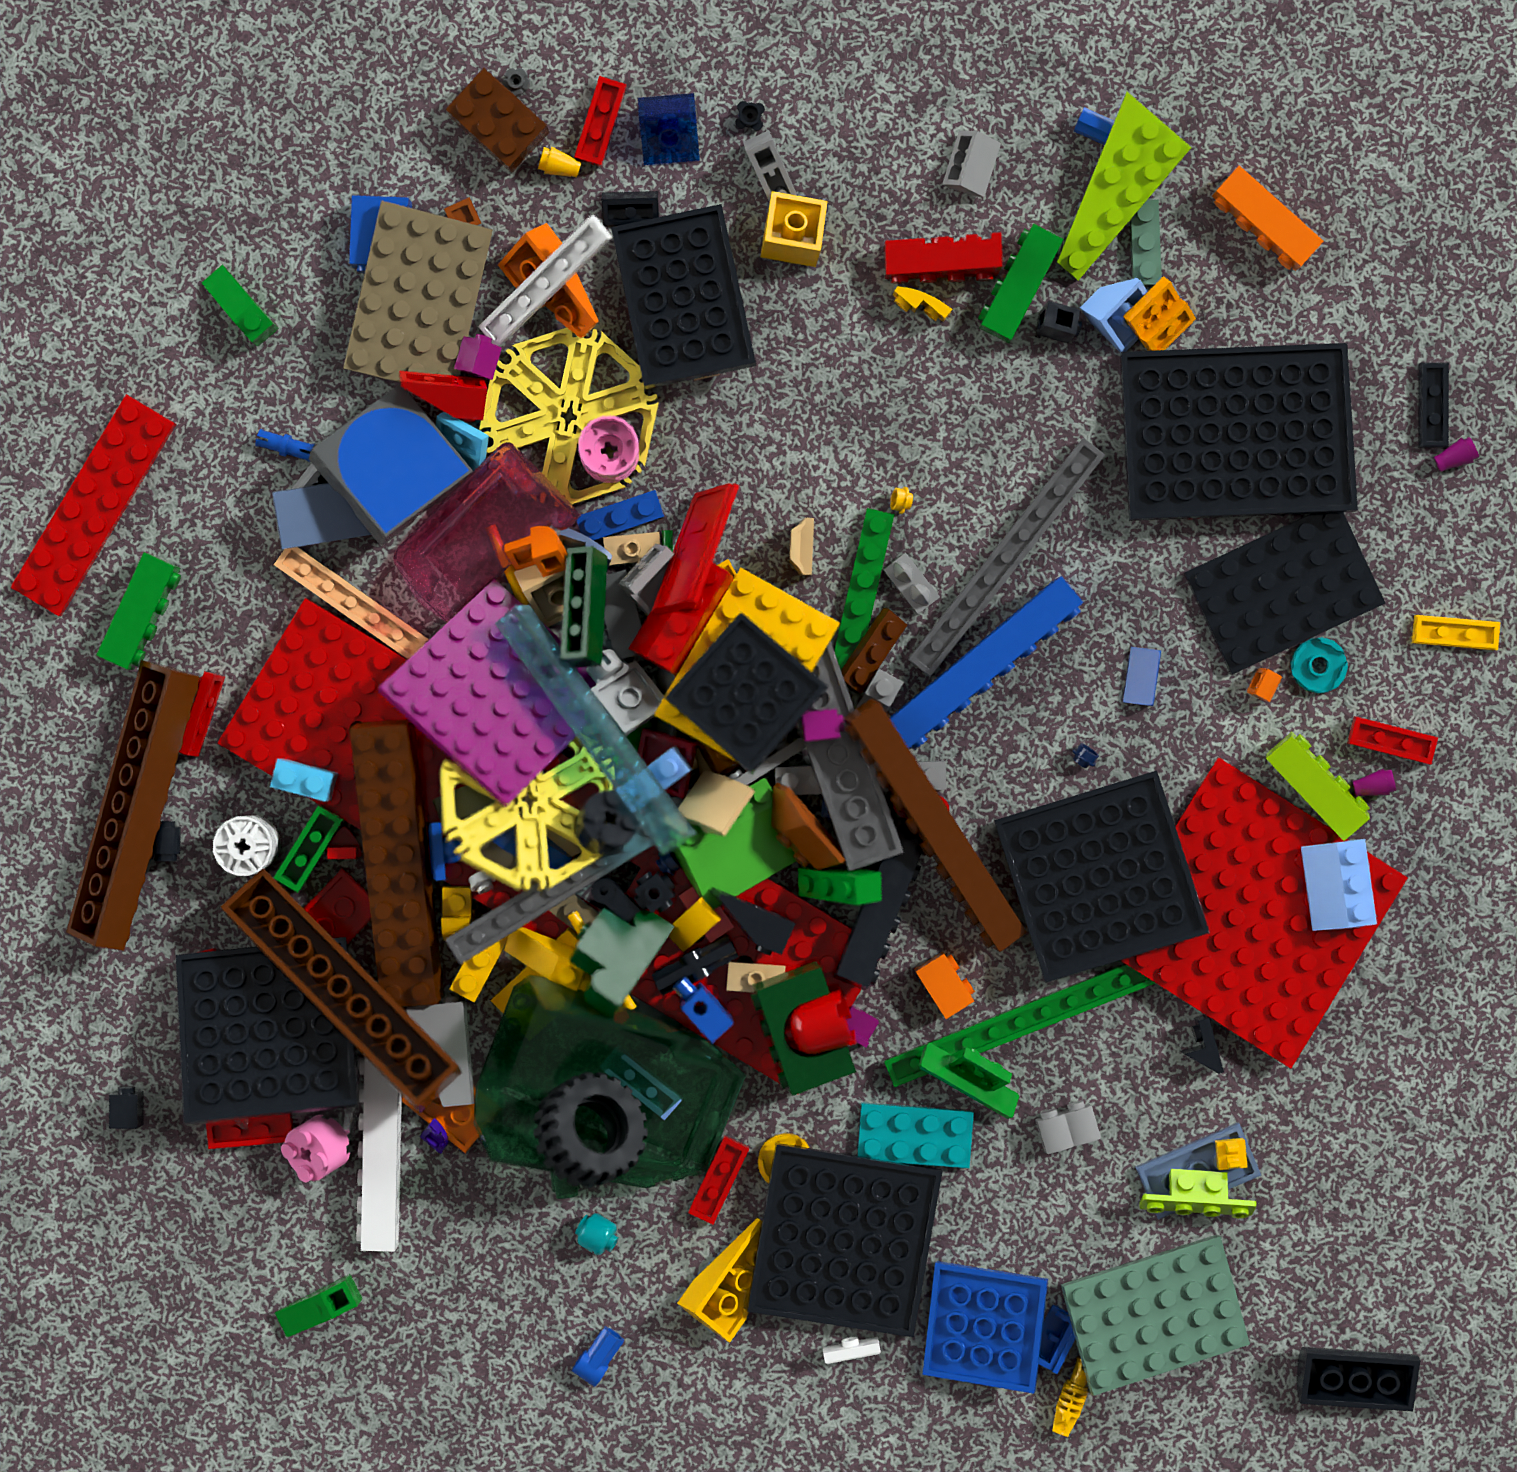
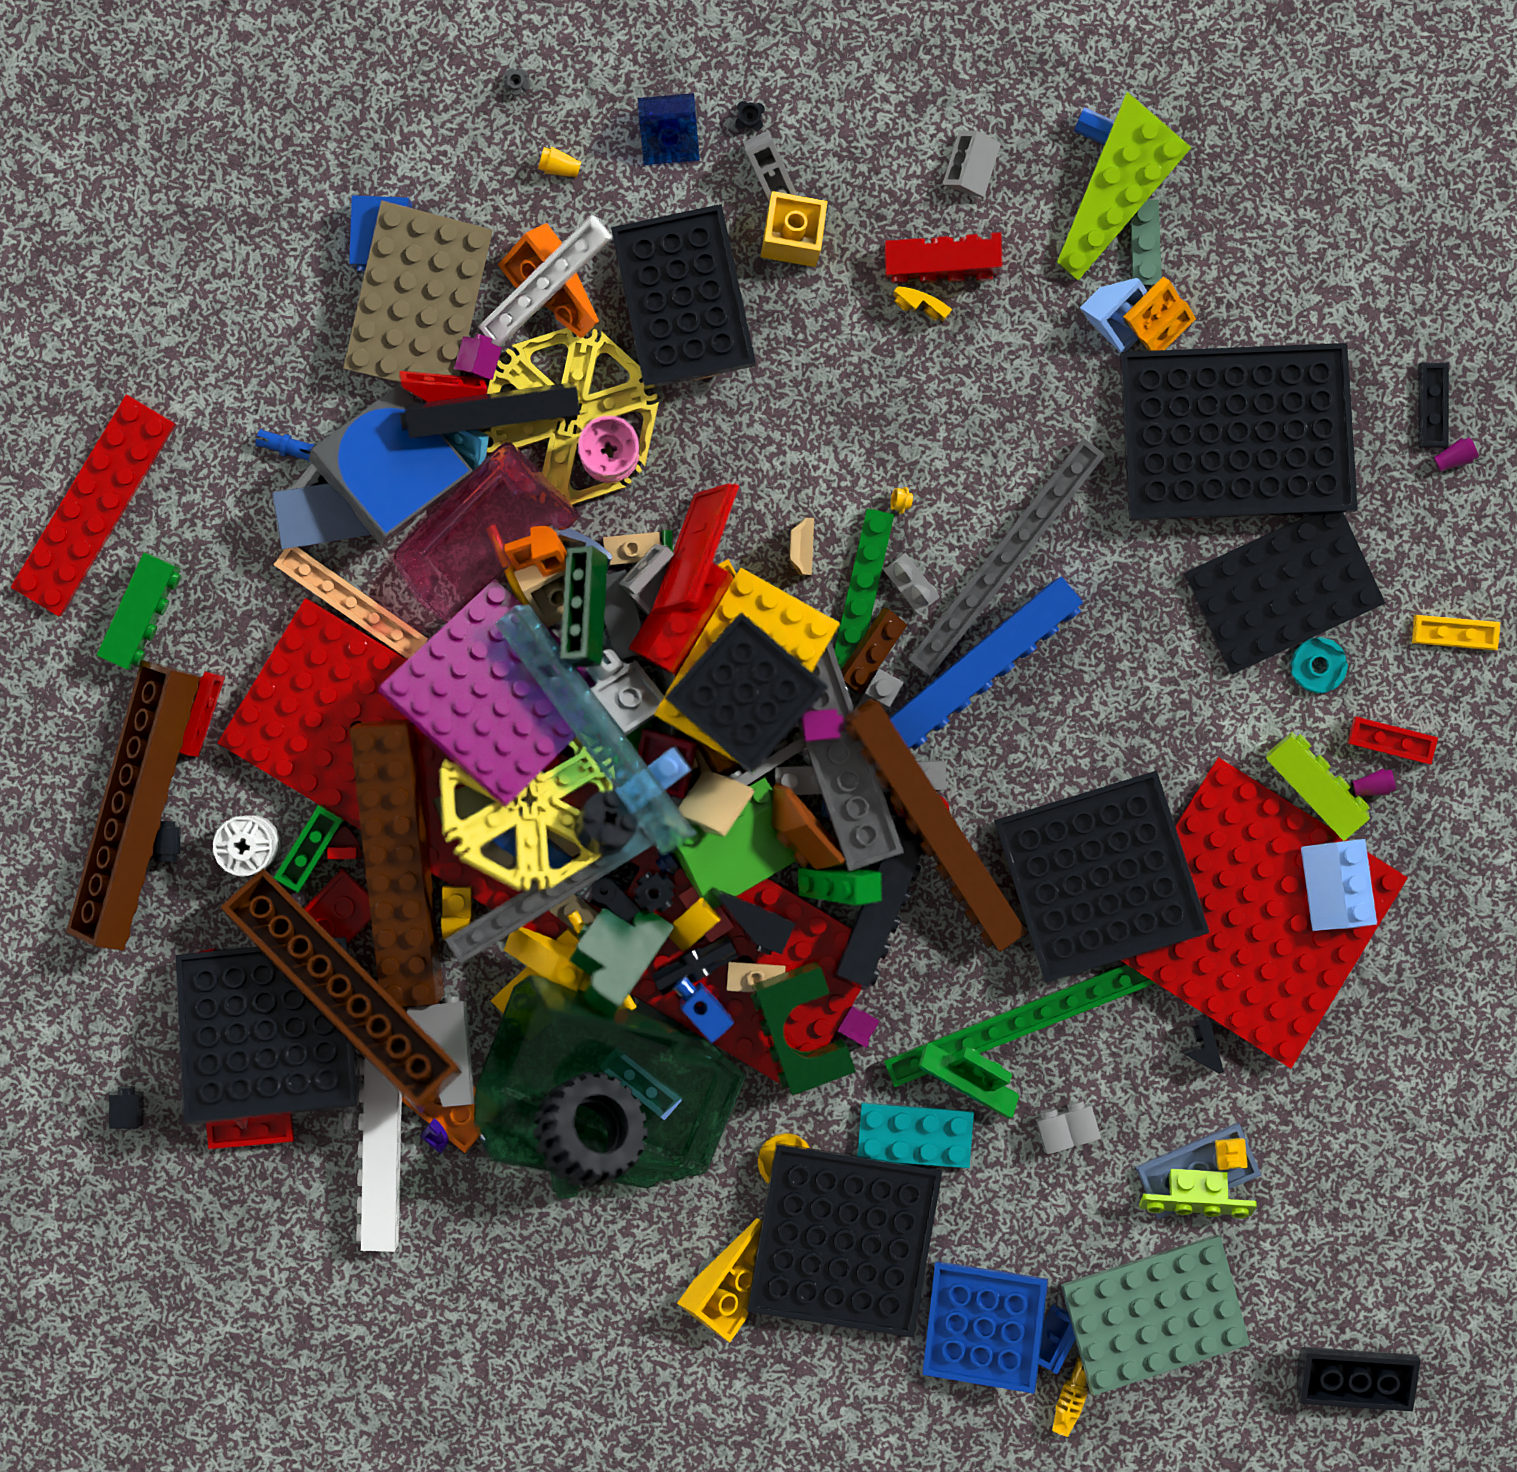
(240, 306): green slope -> none
(304, 779): medium azure brick -> none
(316, 1148): bright pink brick -> none
(319, 1306): green slope -> none
(441, 851): blue tile -> none
(463, 211): dark orange plate -> none
(477, 970): yellow brick -> none
(481, 882): white plate -> none
(490, 410): none -> black brick
(497, 120): reddish brown brick -> none
(595, 1361): blue piece -> none
(597, 1234): teal head -> none
(600, 121): red plate -> none
(621, 516): blue plate -> none
(629, 207): black slope -> none
(718, 1179): red plate -> none
(821, 1024): red cylinder -> none
(851, 1349): white plate -> none
(945, 985): orange brick -> none
(1020, 283): green brick -> none
(1058, 322): black brick -> none
(1085, 756): dark blue plate -> none
(1141, 676): slope -> none
(1264, 684): orange brick -> none
(1267, 219): orange brick -> none

